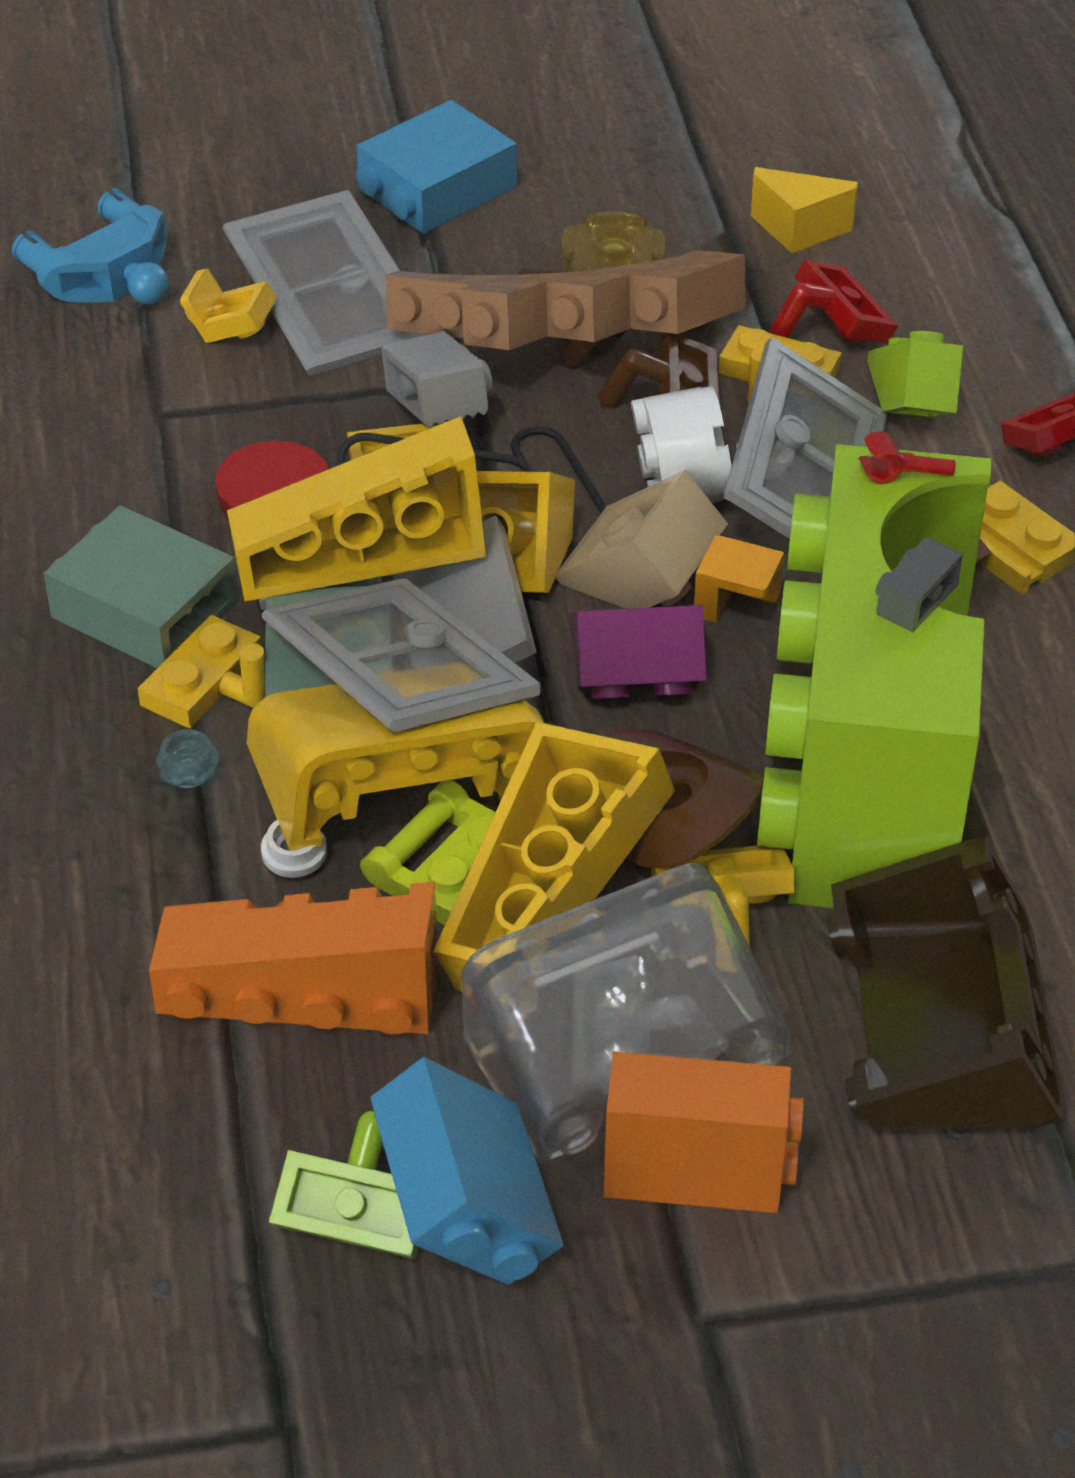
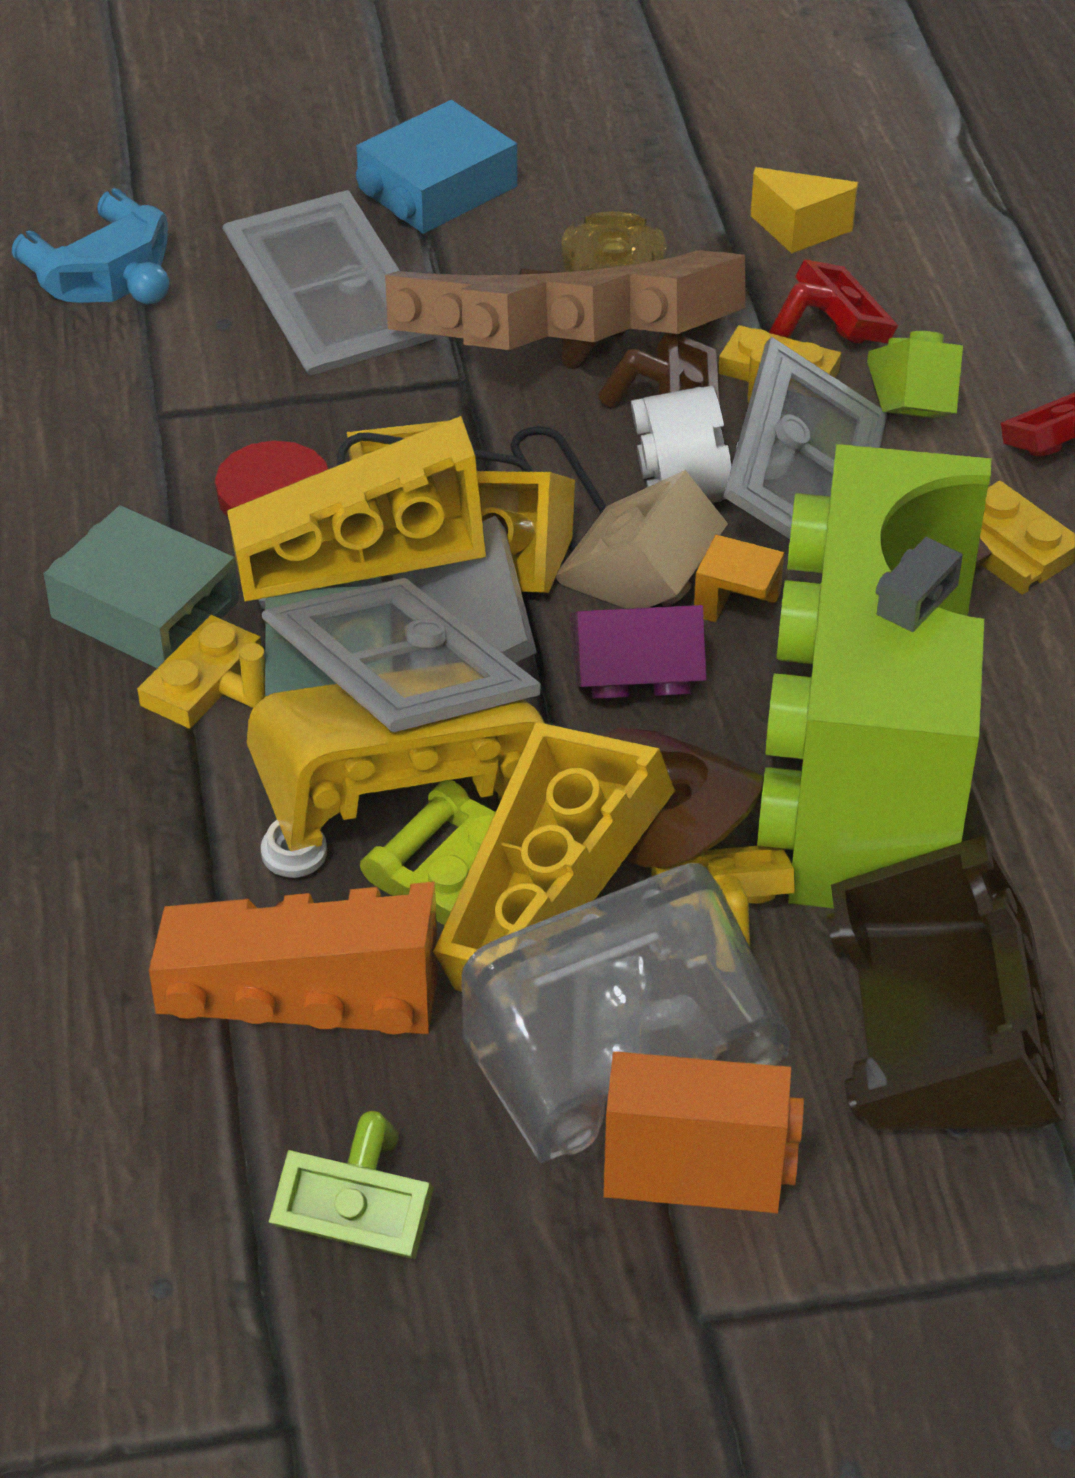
(187, 758): clear light blue plate -> none
(226, 313): yellow bracket -> none
(436, 377): light grey brick -> none
(465, 1172): dark azure brick -> none
(889, 463): red hand -> none

